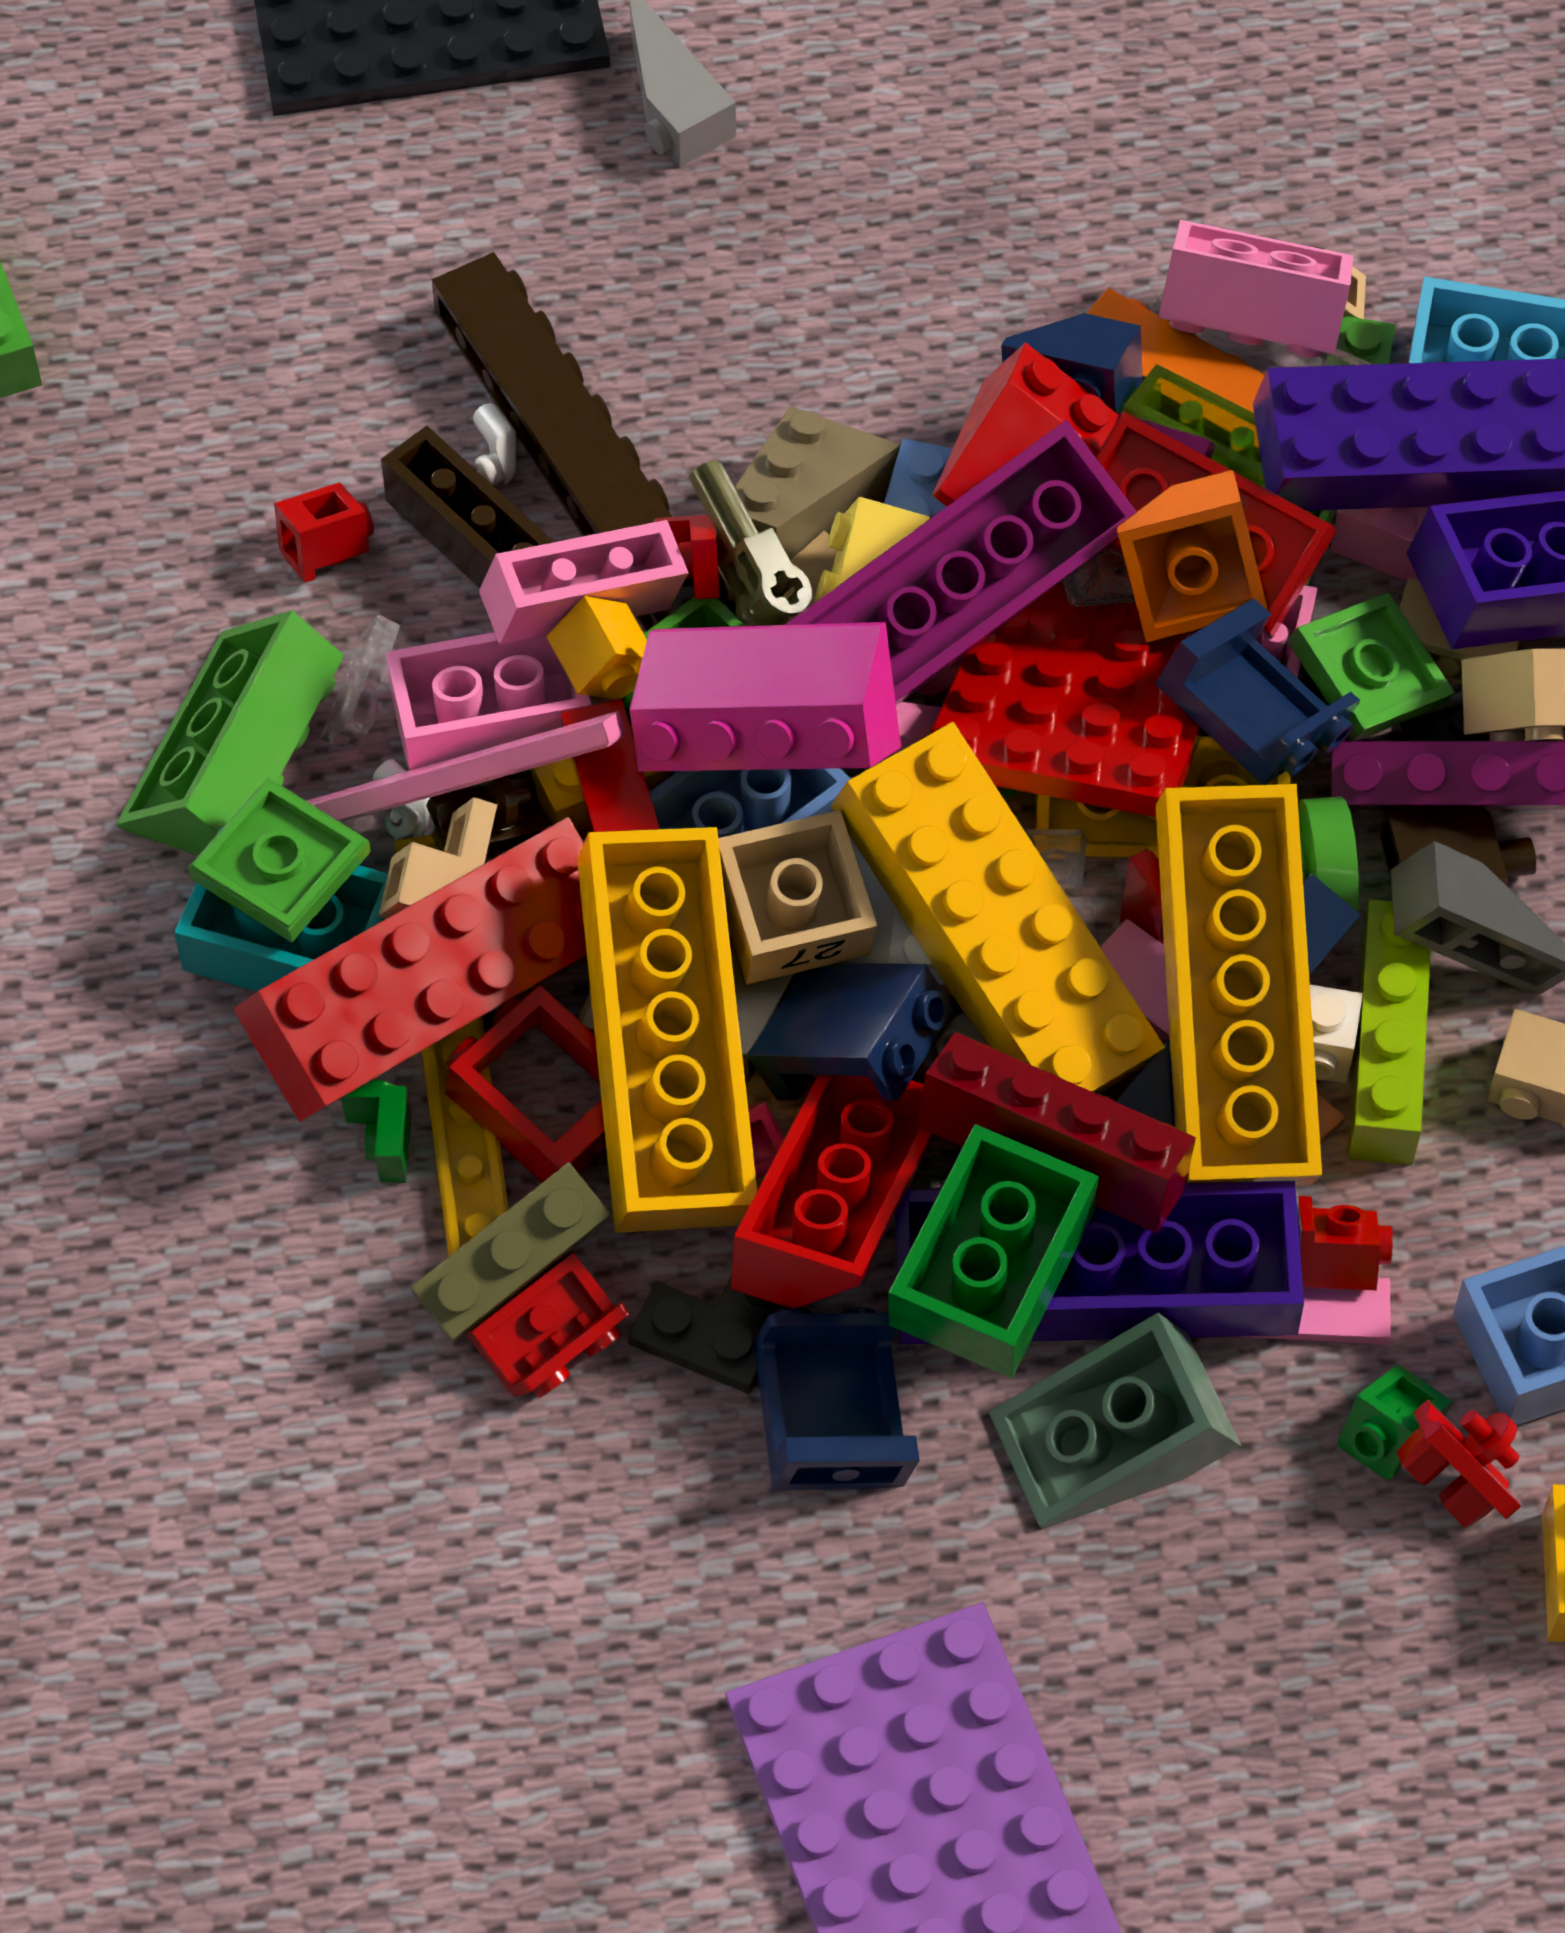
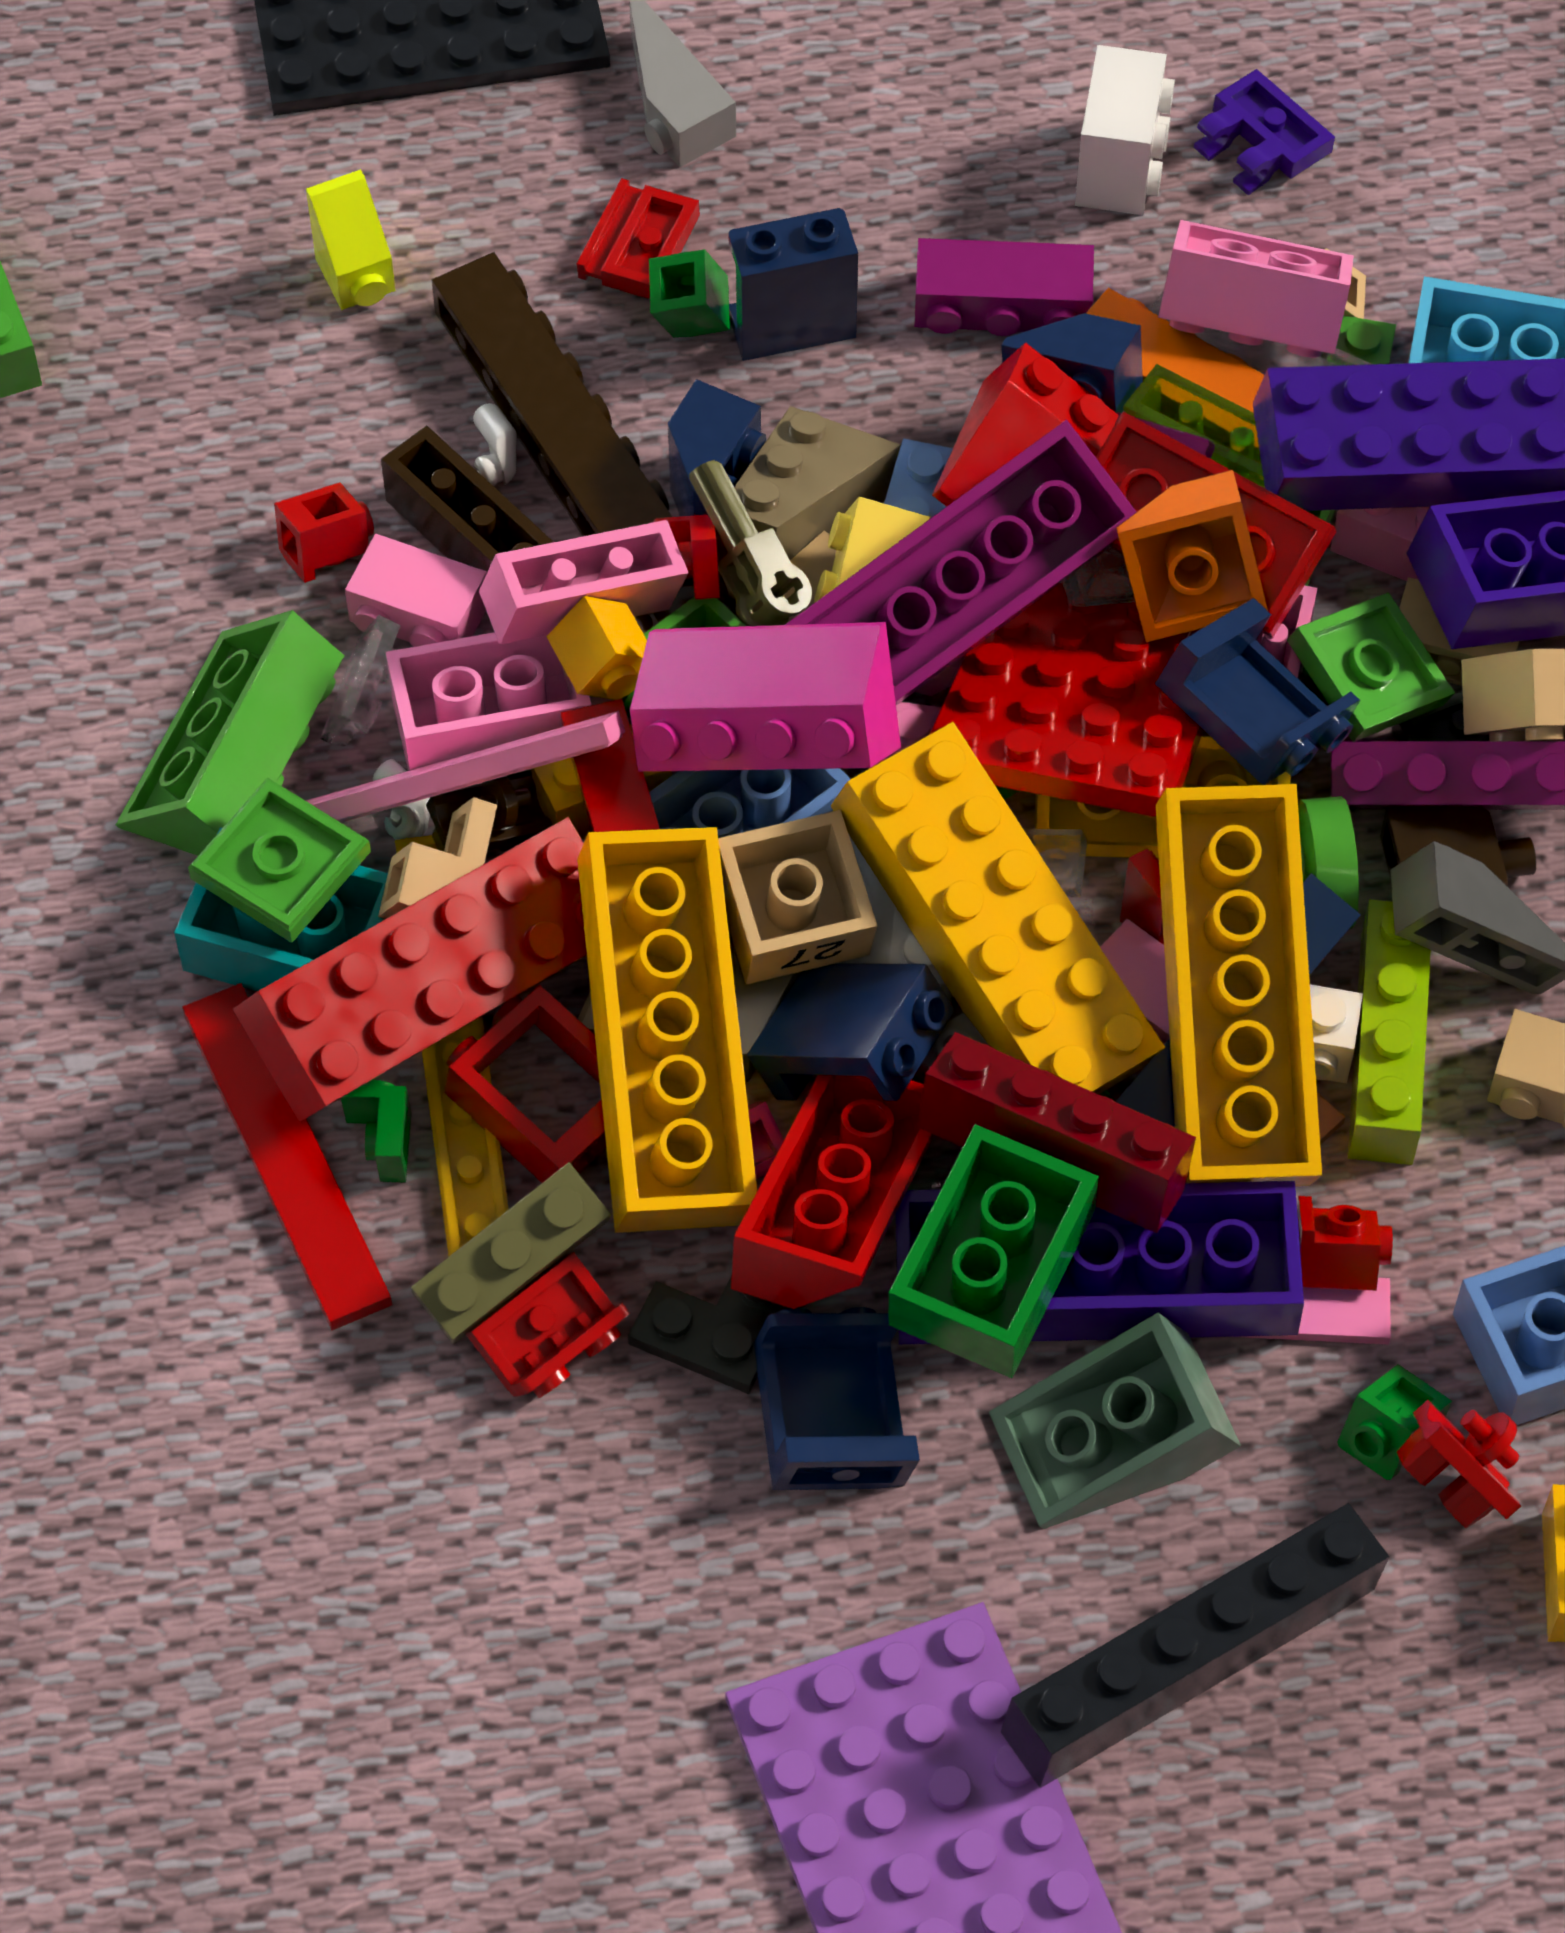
(289, 1165): none -> red tile
(350, 241): none -> neon yellow slope
(417, 589): none -> bright pink brick
(632, 231): none -> red plate
(689, 294): none -> green brick
(708, 428): none -> dark blue slope
(794, 284): none -> dark blue panel
(1000, 284): none -> magenta brick
(1124, 130): none -> white brick
(1193, 1645): none -> black brick
(1271, 122): none -> dark purple plate

